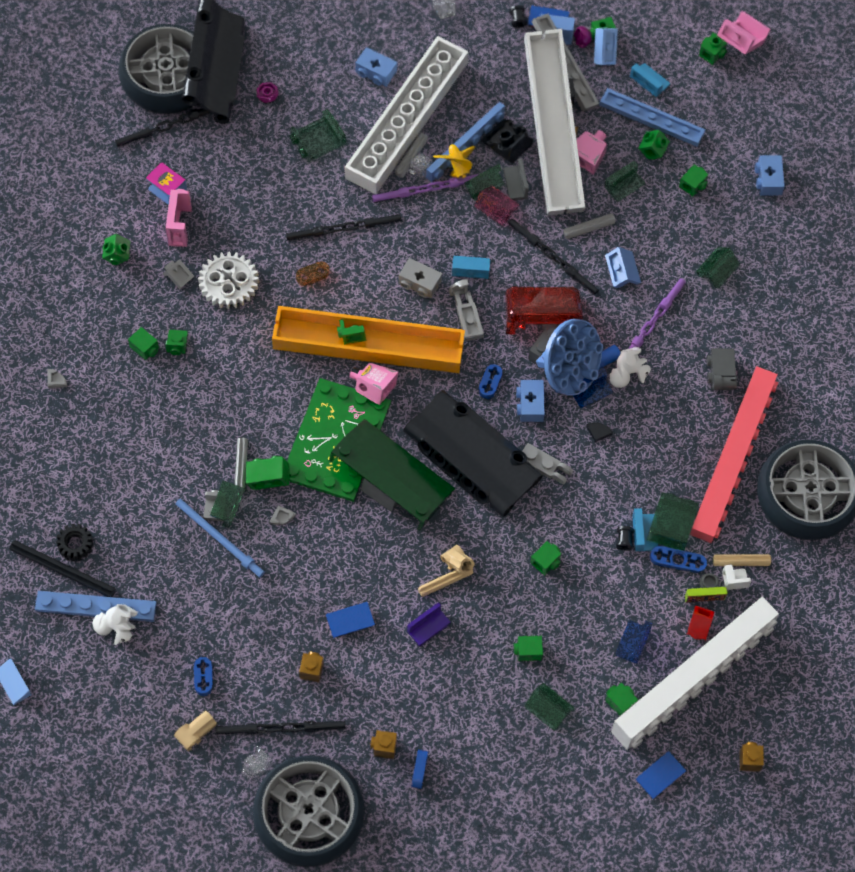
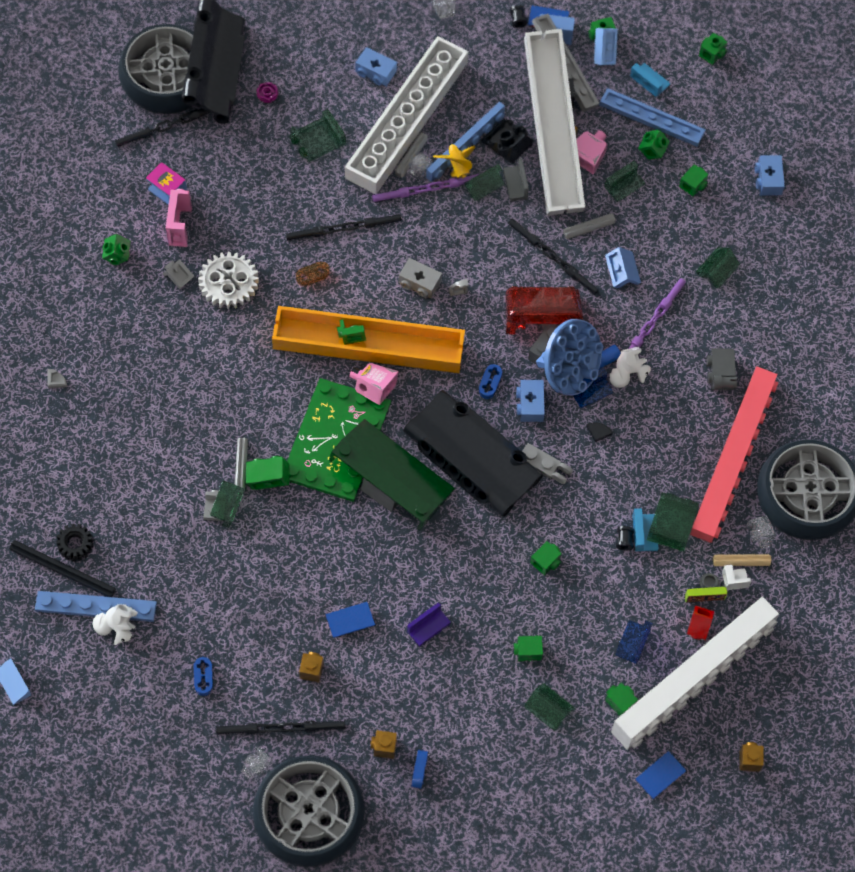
(143, 344): green brick -> none
(176, 342): green bracket -> none
(192, 733): tan piece -> none
(246, 561): medium blue bar -> none
(282, 516): light grey tile -> none
(441, 582): tan axle -> none
(457, 559): tan piece -> none
(469, 317): light grey hinge -> none
(470, 267): dark azure panel -> none
(496, 205): clear pink panel -> none
(582, 36): magenta plate -> none
(691, 566): blue beam -> none
(744, 33): bright pink panel -> none
(761, 531): none -> clear brick

